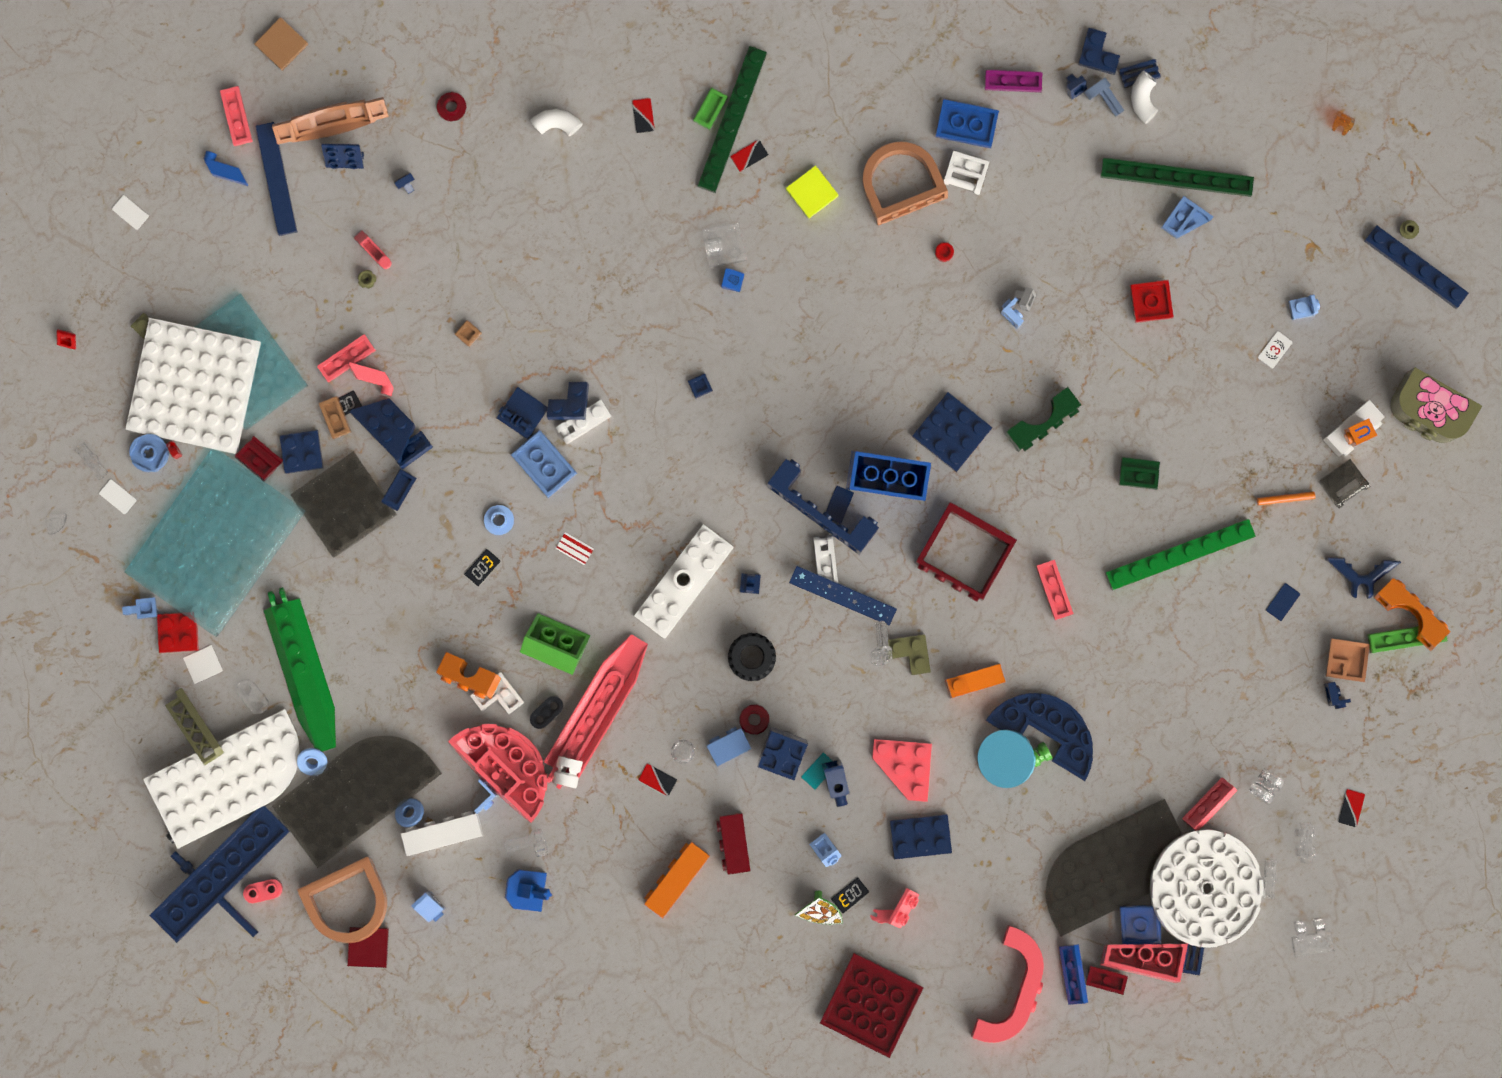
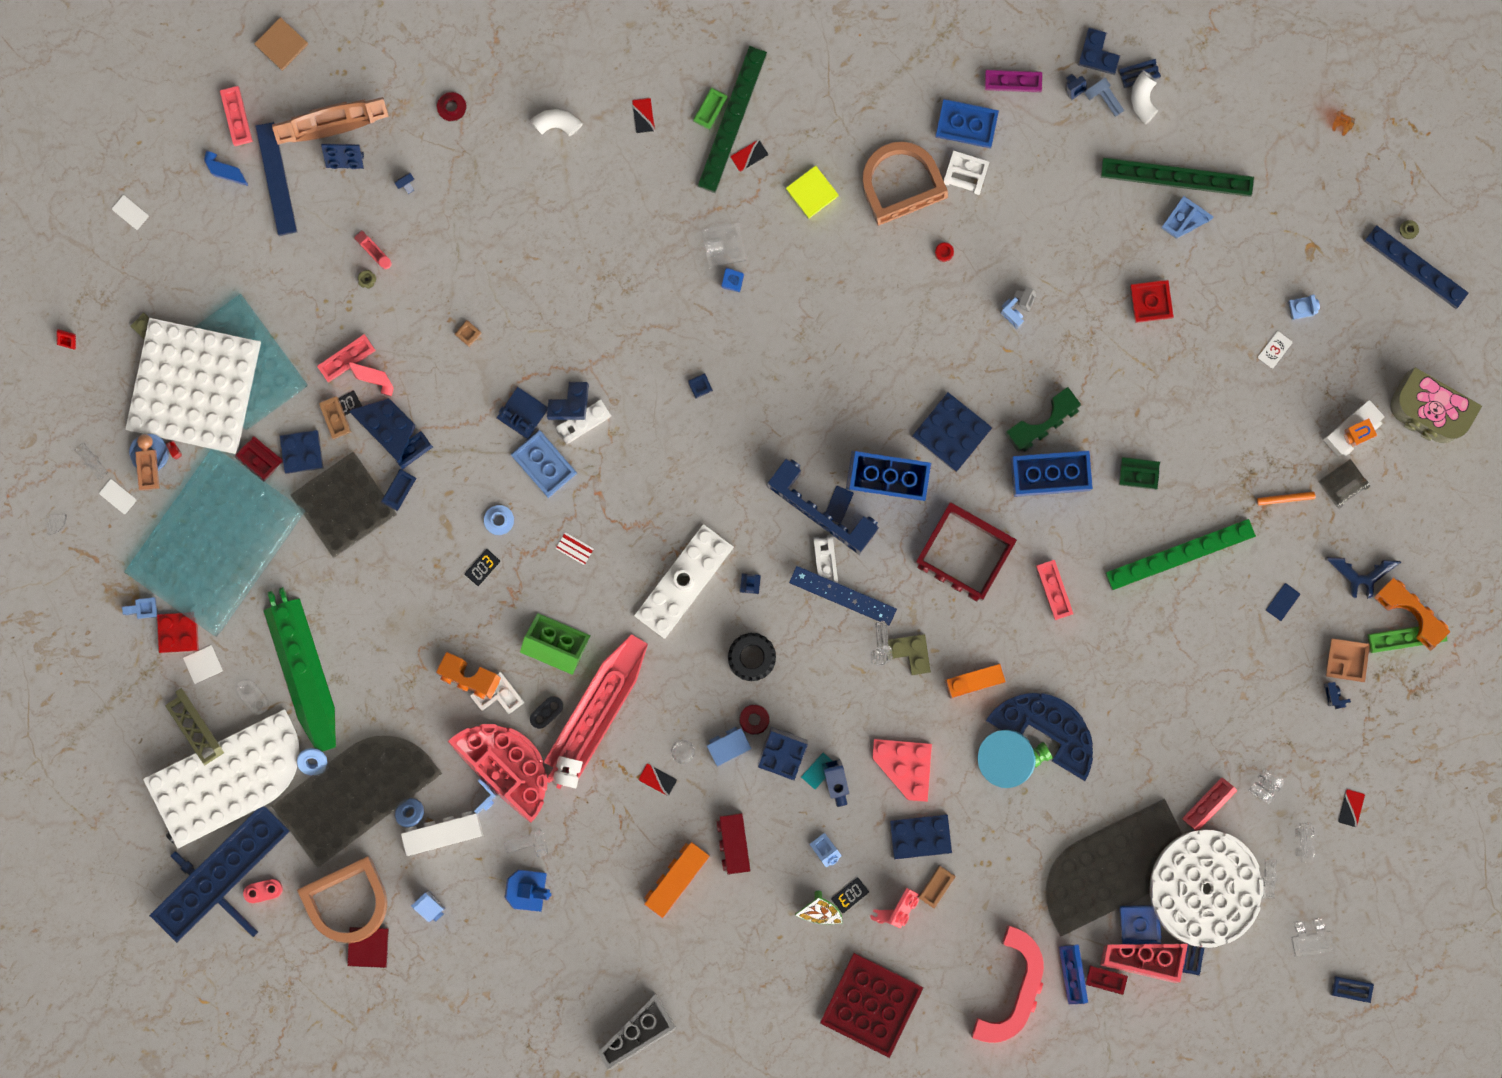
(147, 464): none -> nougat plate
(641, 1031): none -> light grey wedge
(936, 887): none -> medium nougat tile
(1051, 473): none -> blue brick
(1336, 986): none -> dark blue tile

